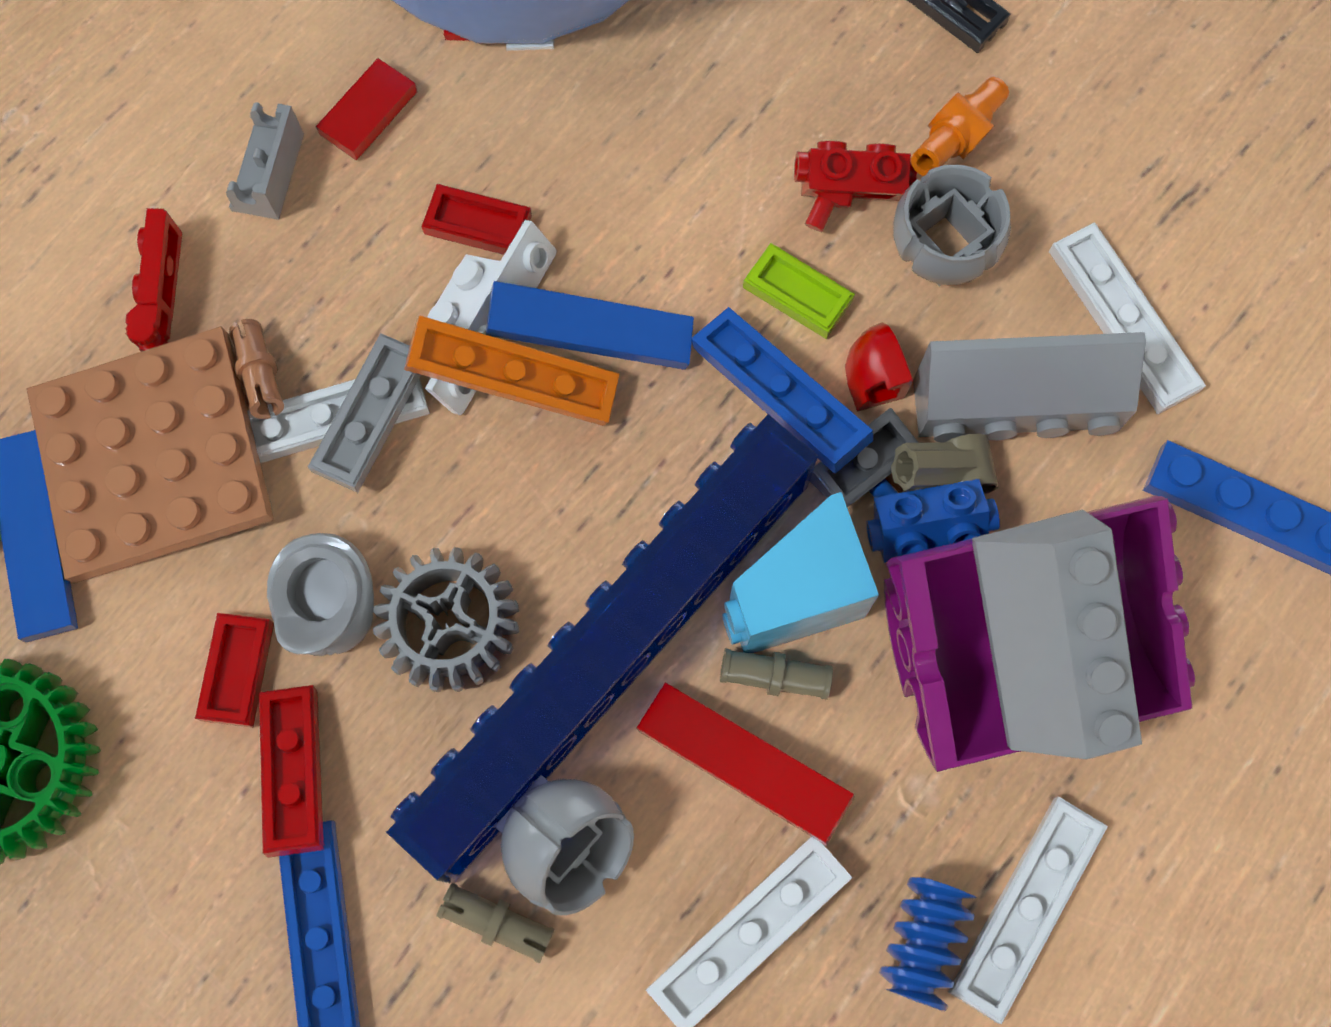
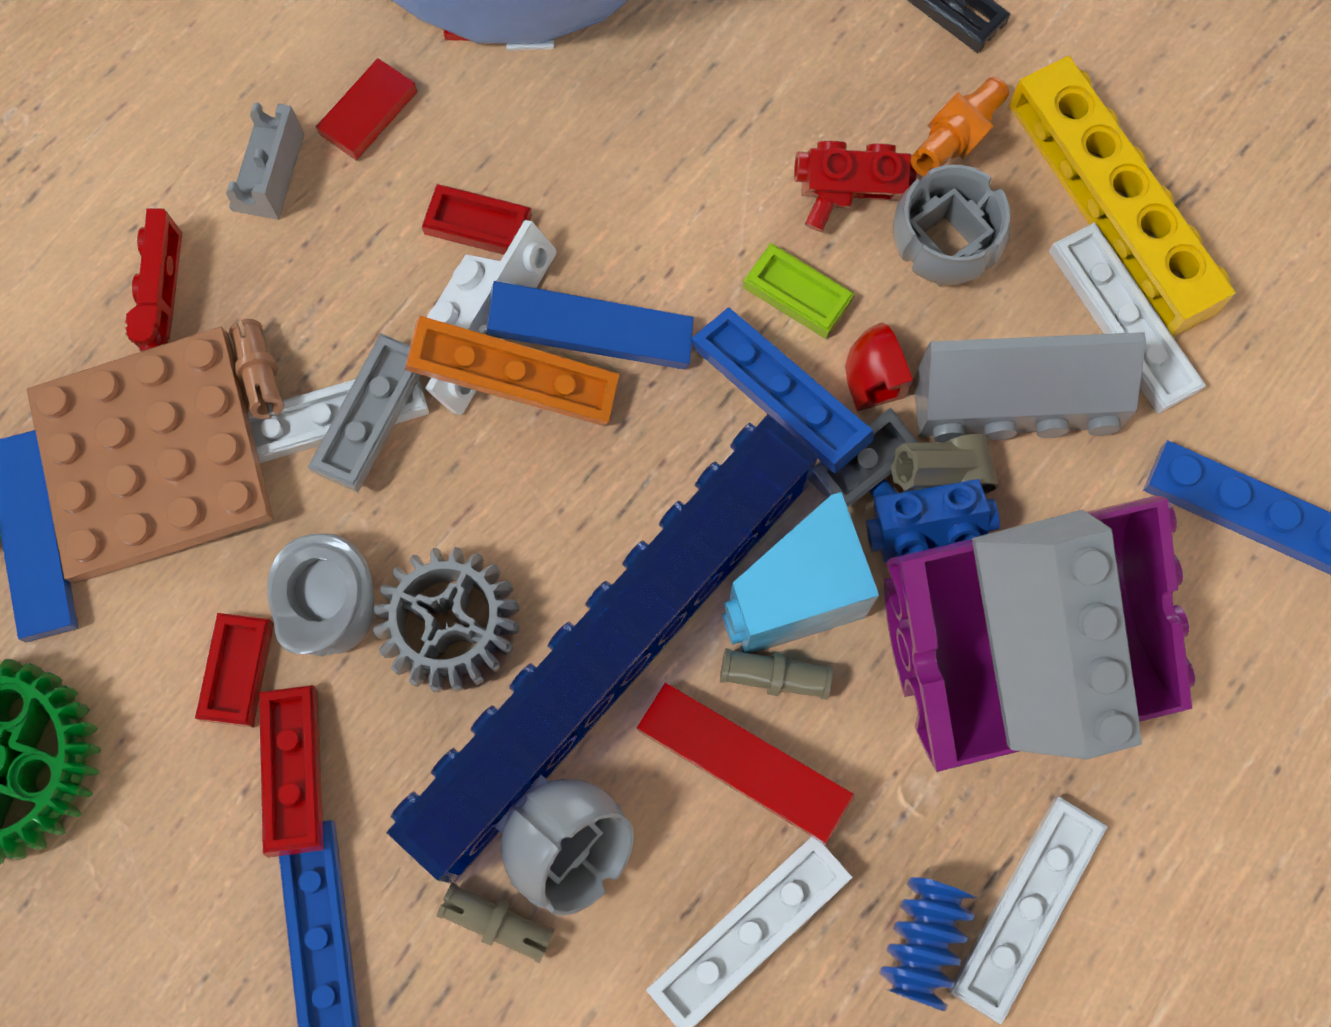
(1092, 182): none -> yellow brick

